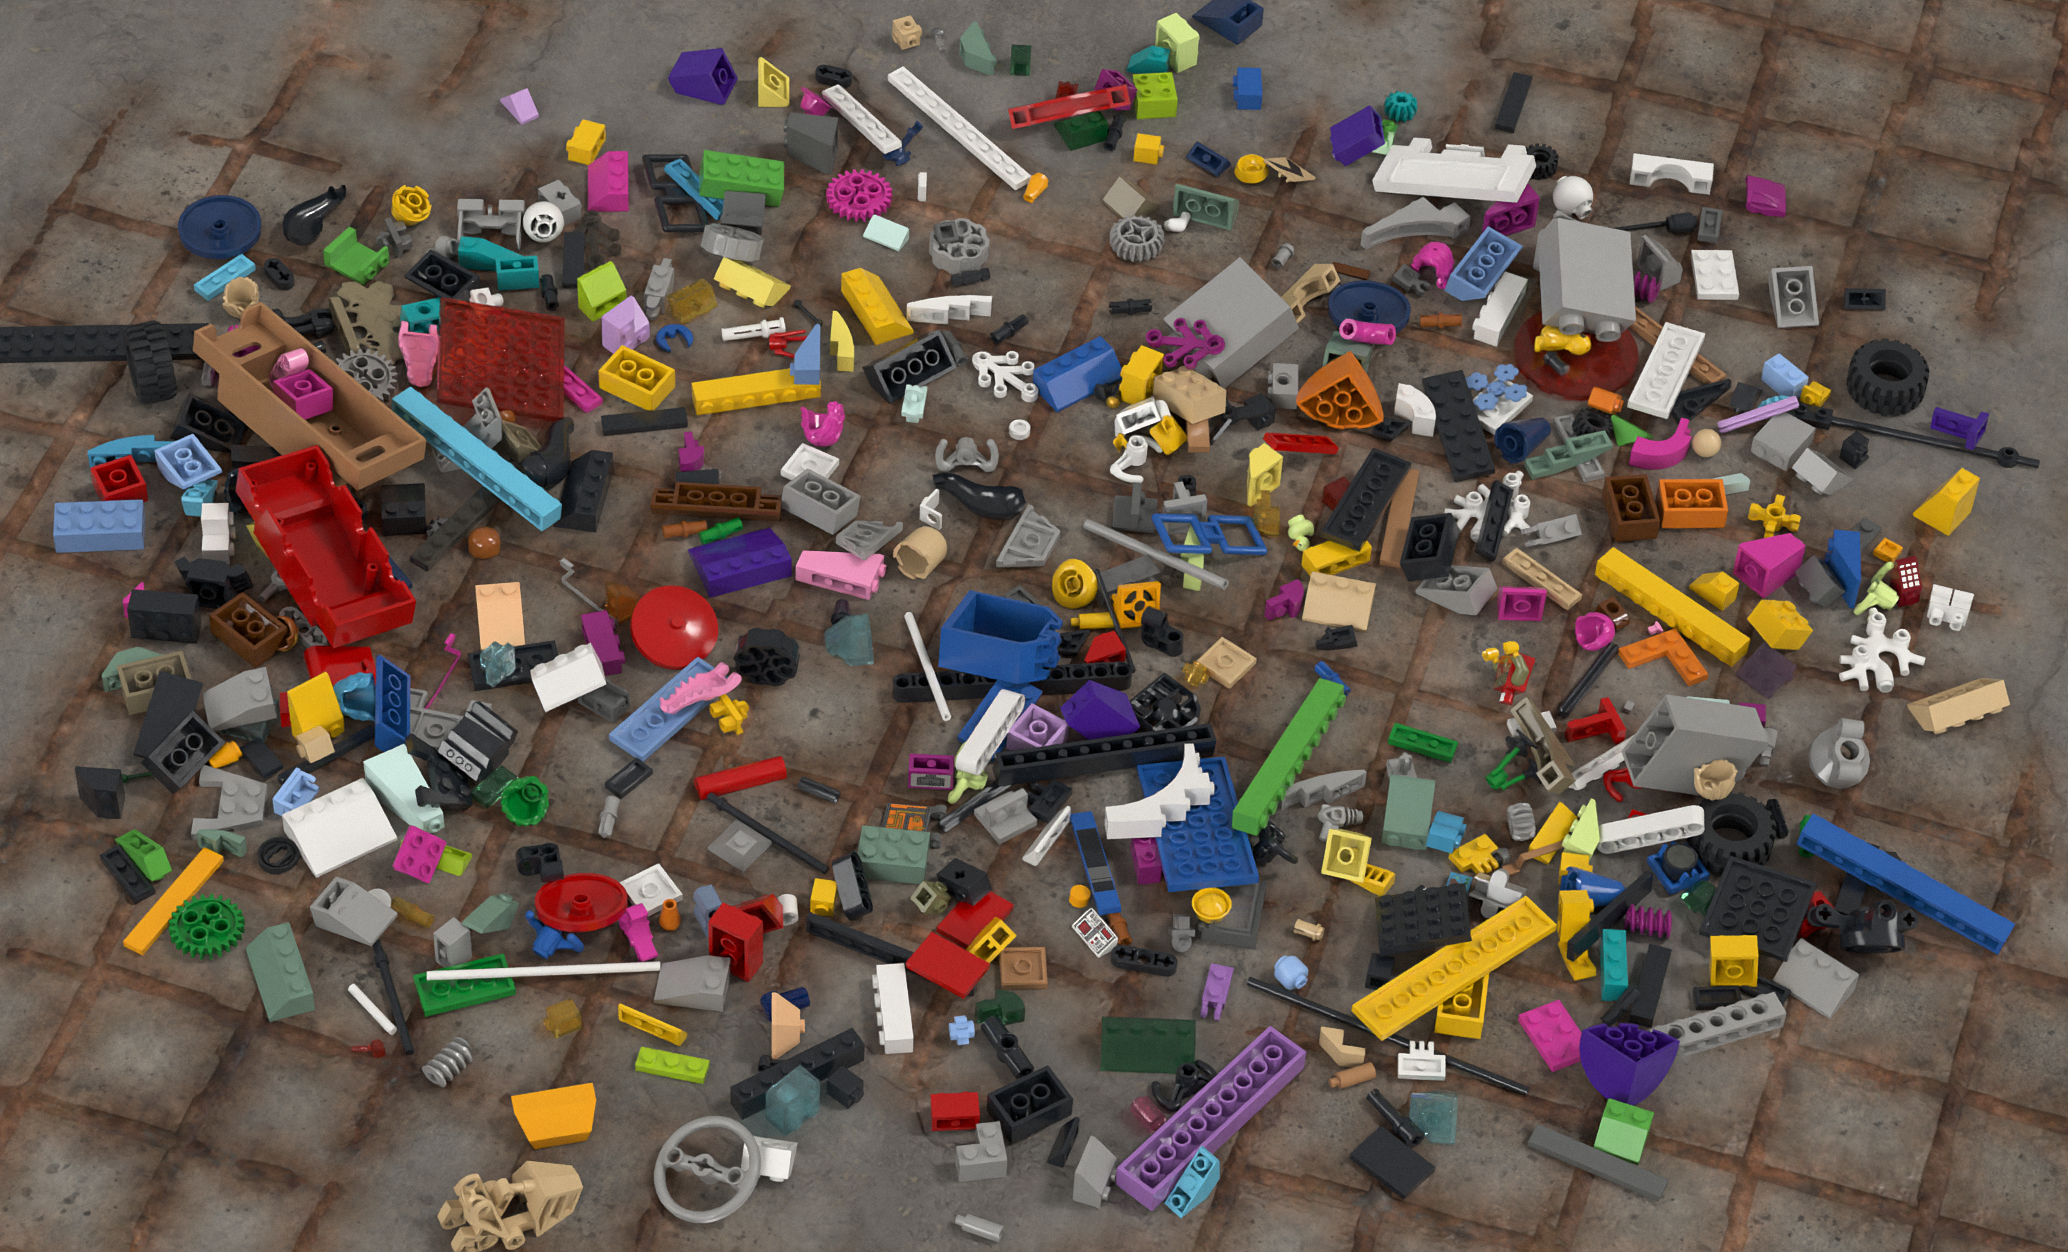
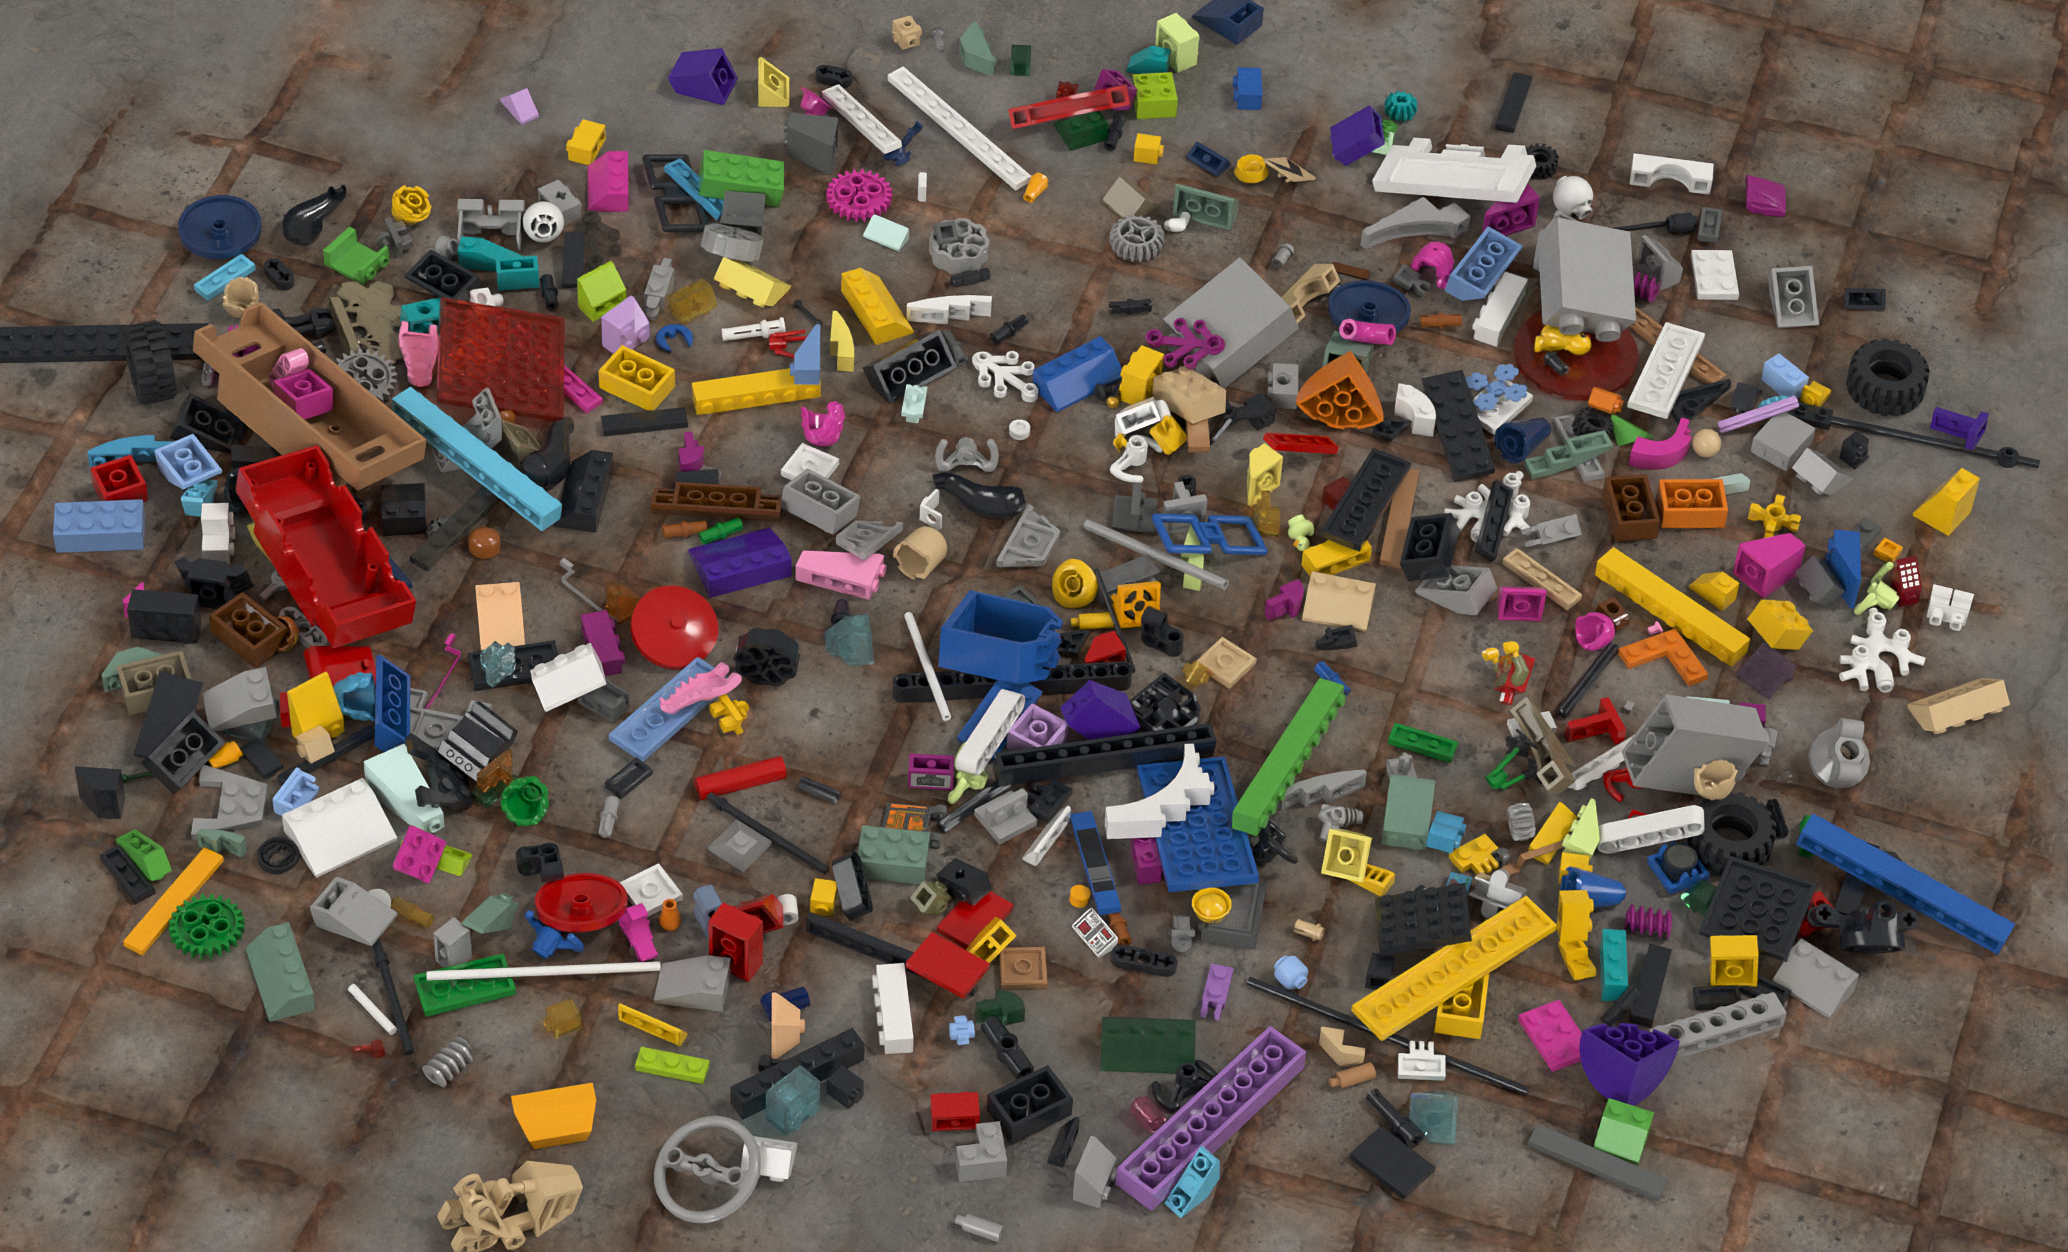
(497, 770): none -> clear orange slope
(1609, 916): black tile -> none

